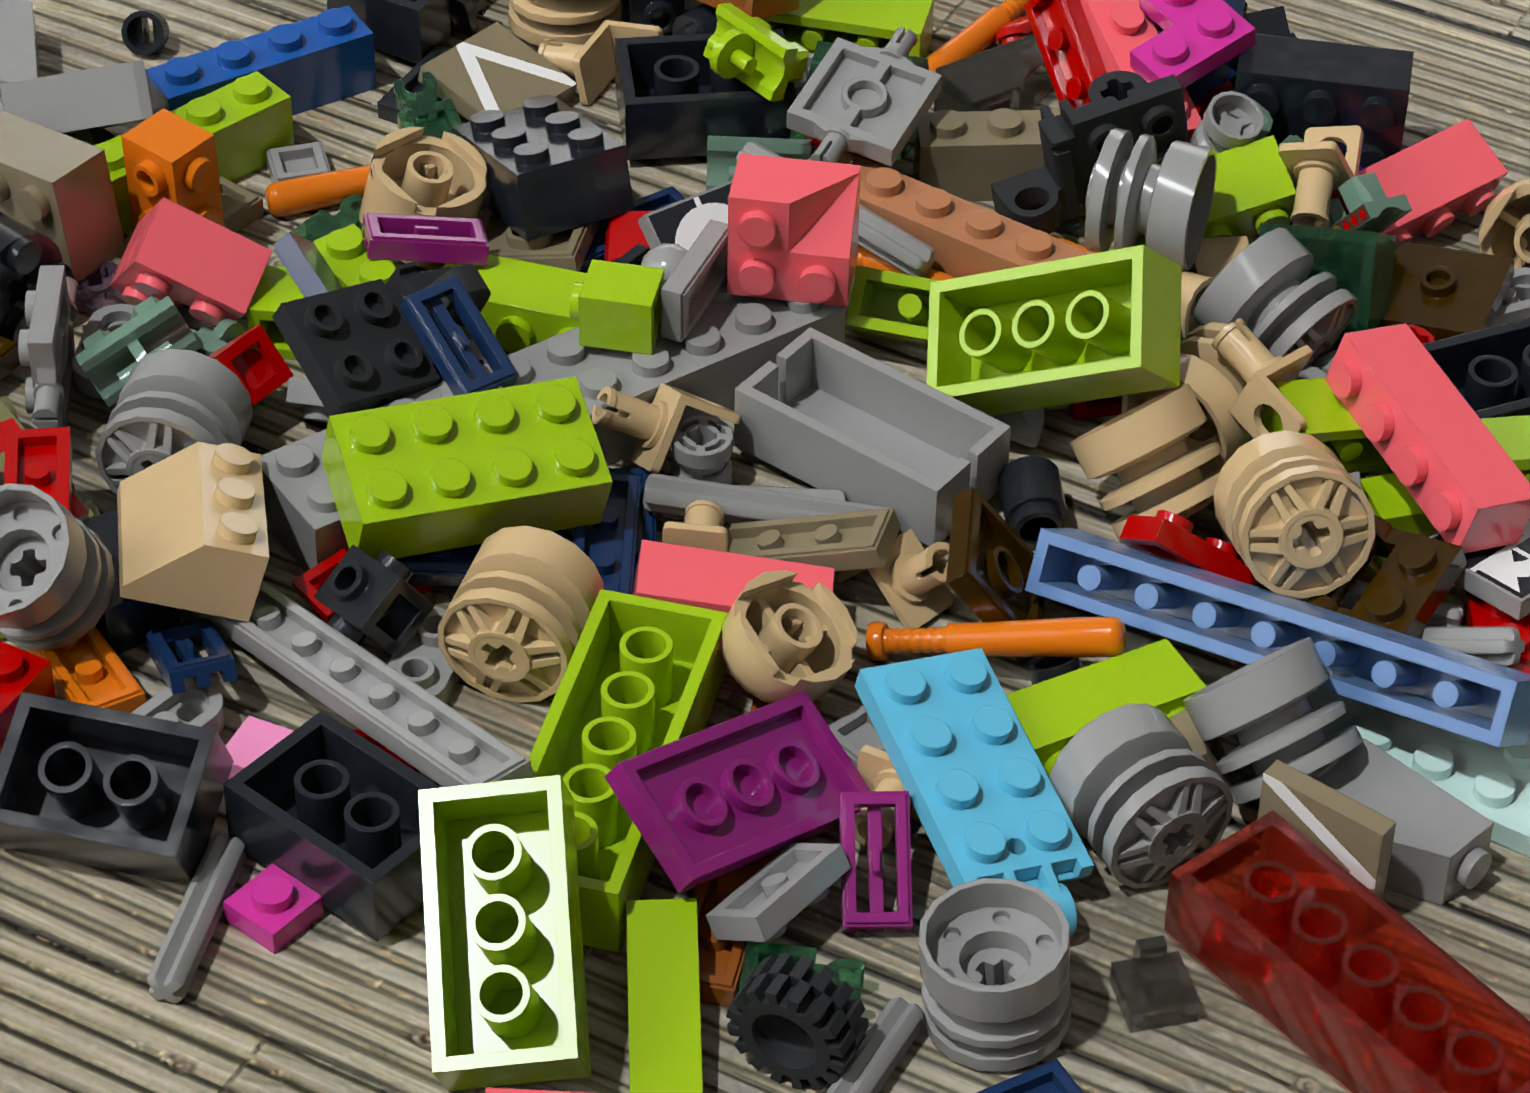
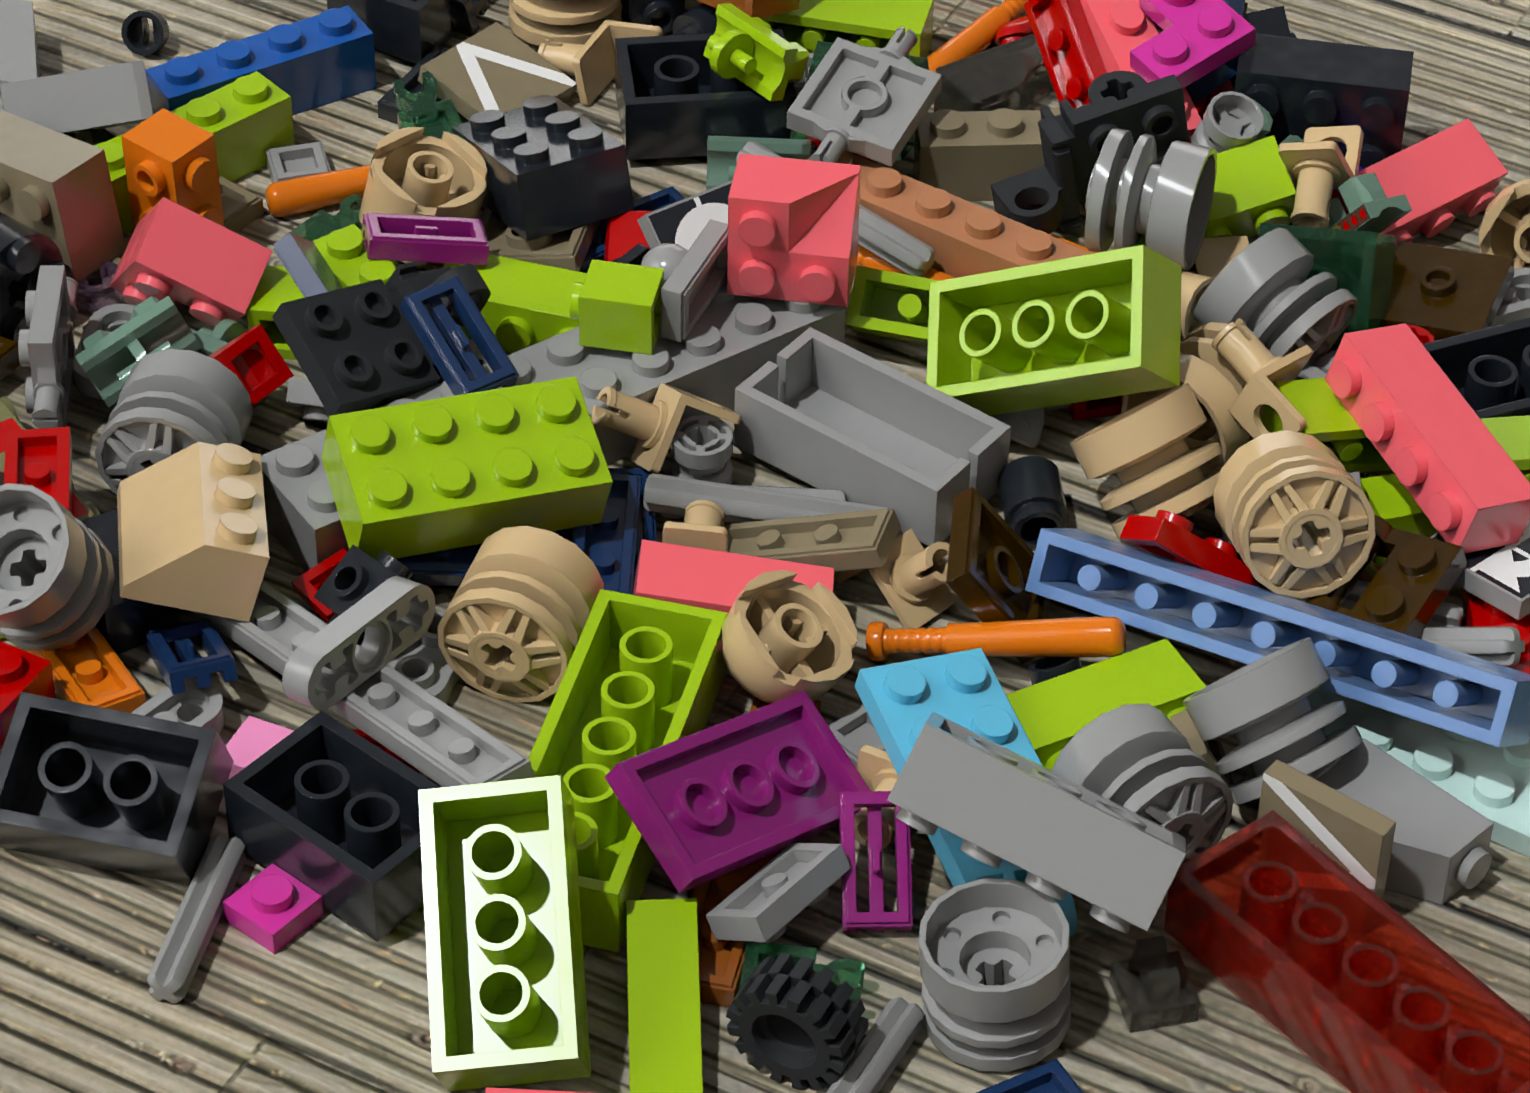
(326, 664): none -> light grey beam
(1037, 822): none -> light grey brick

